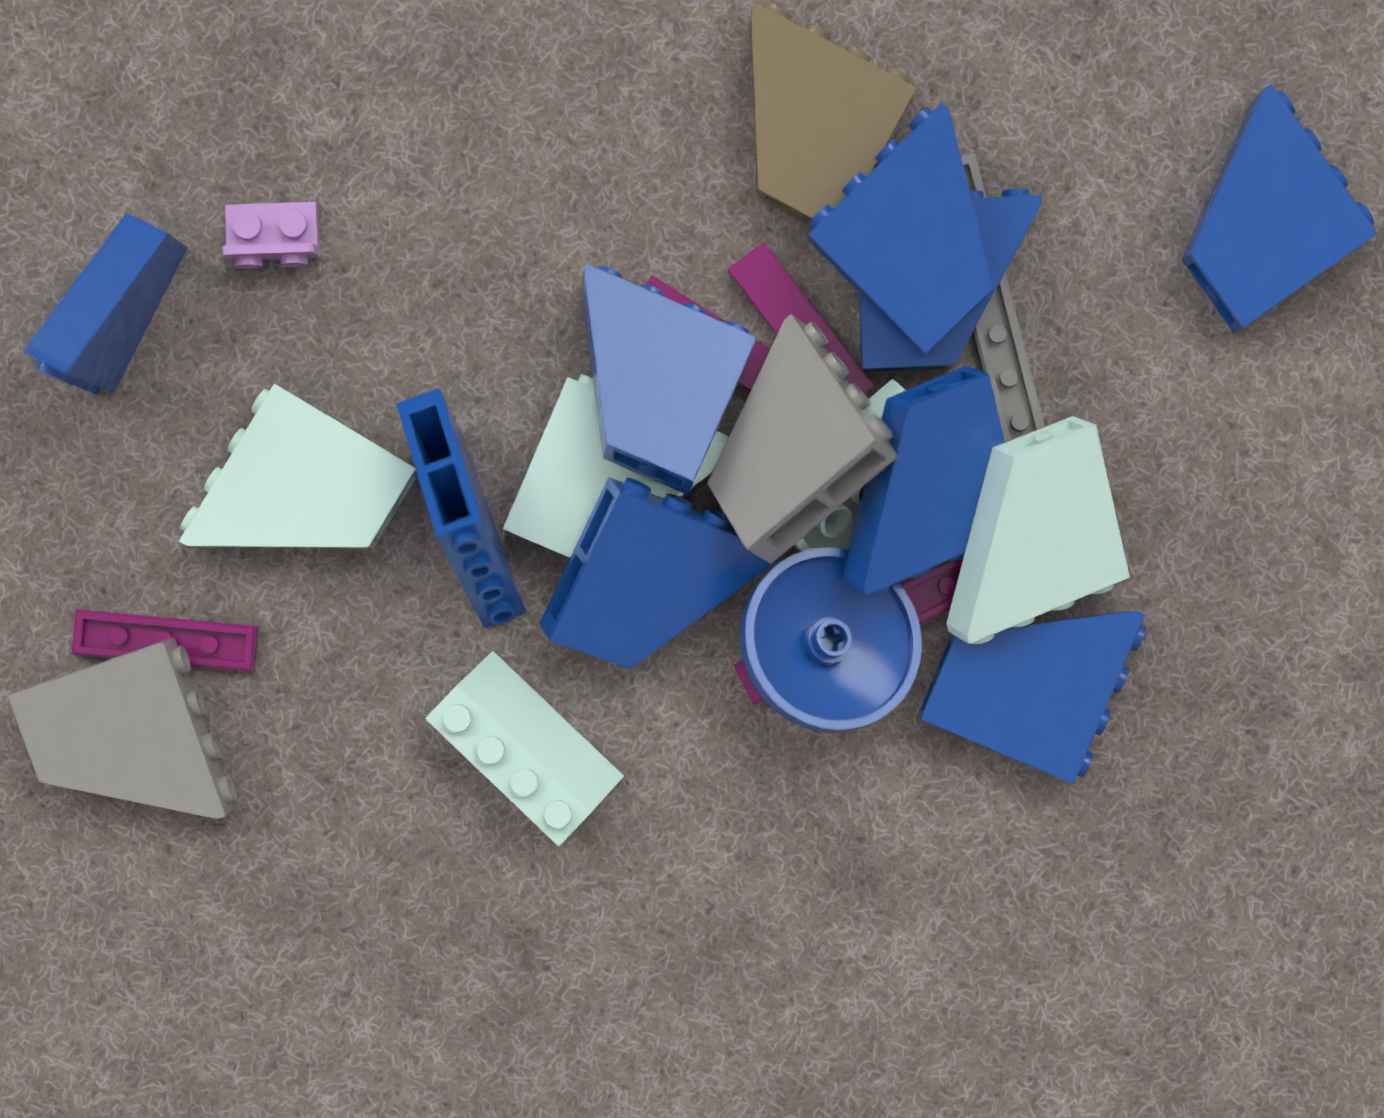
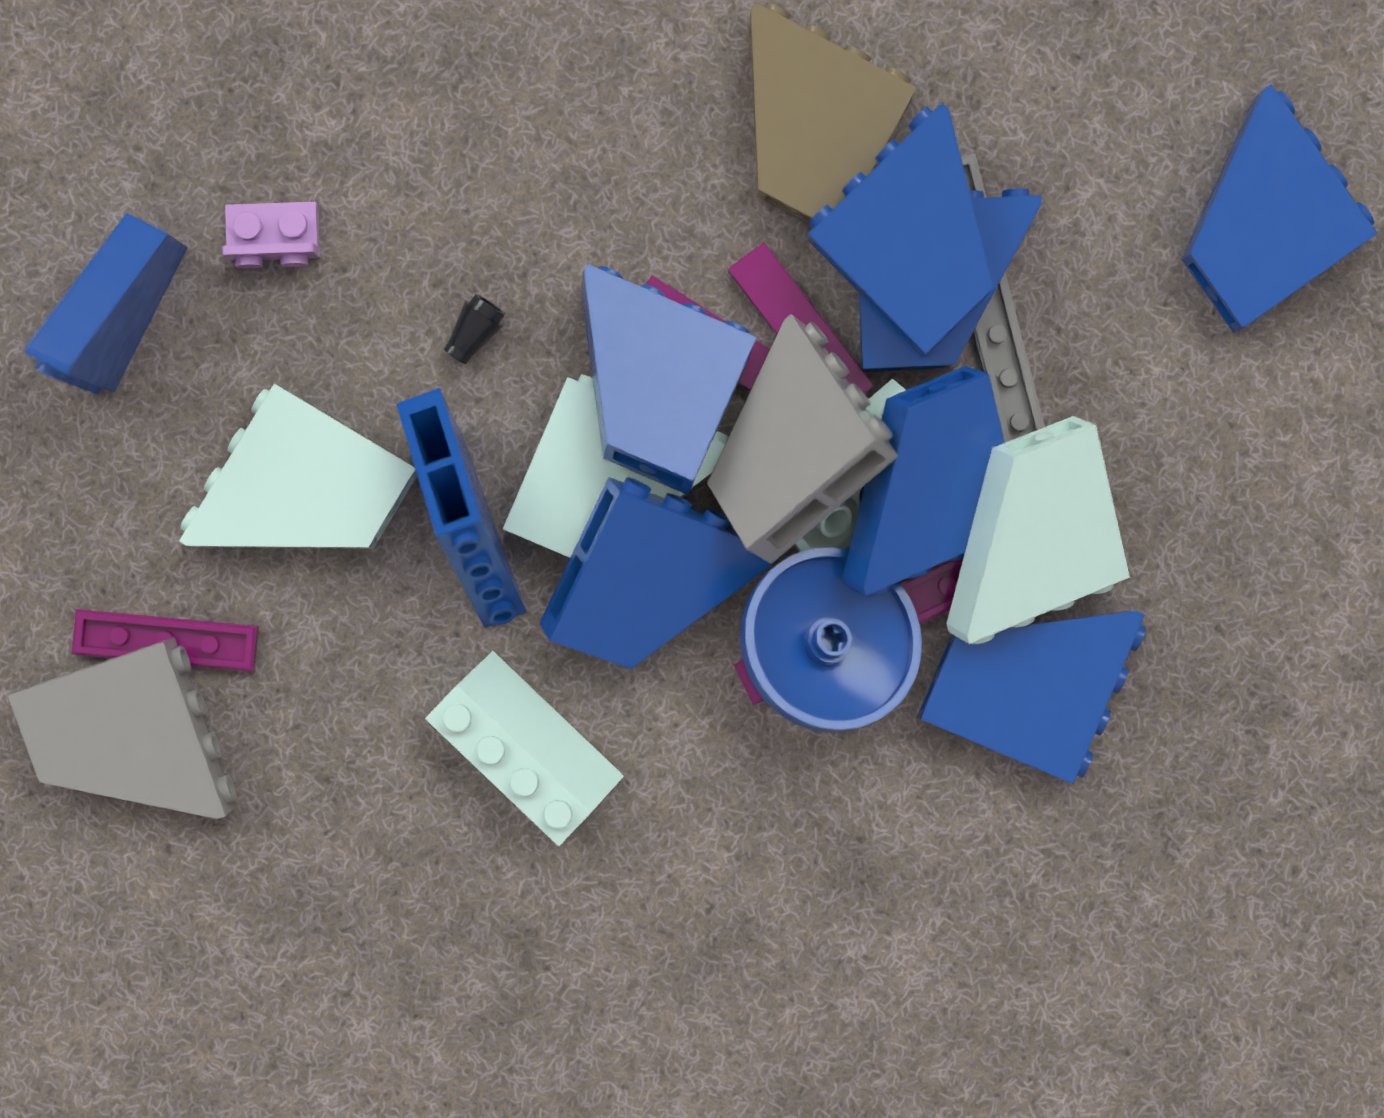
(474, 327): none -> black cone

